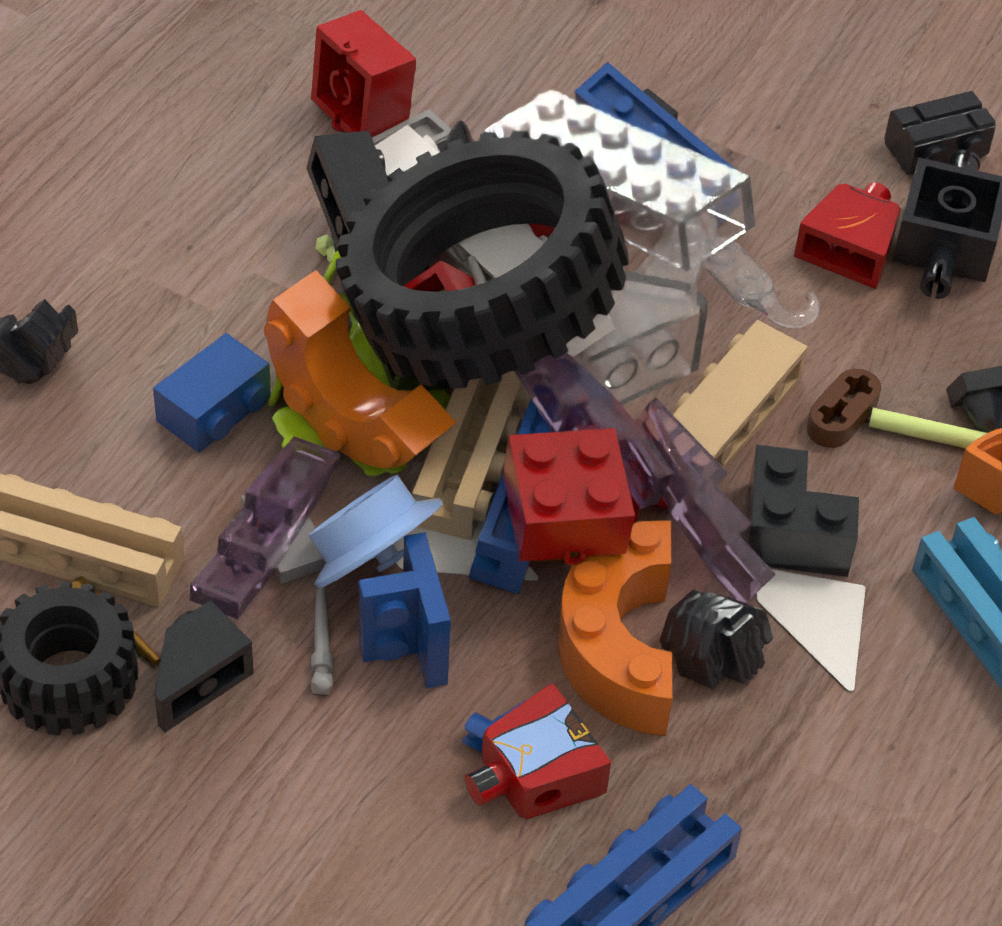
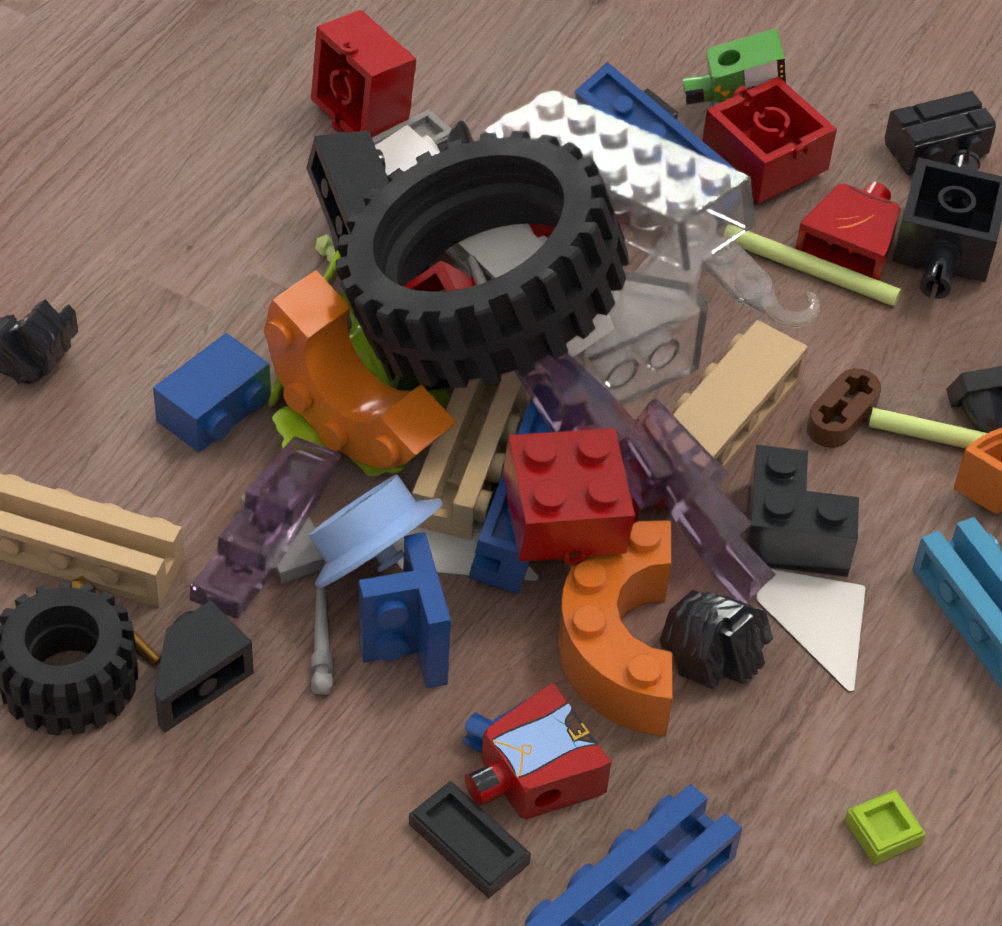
(469, 839): none -> black tile
(737, 64): none -> bright green torso
(770, 137): none -> red brick
(819, 268): none -> yellowish green bar
(885, 827): none -> lime tile

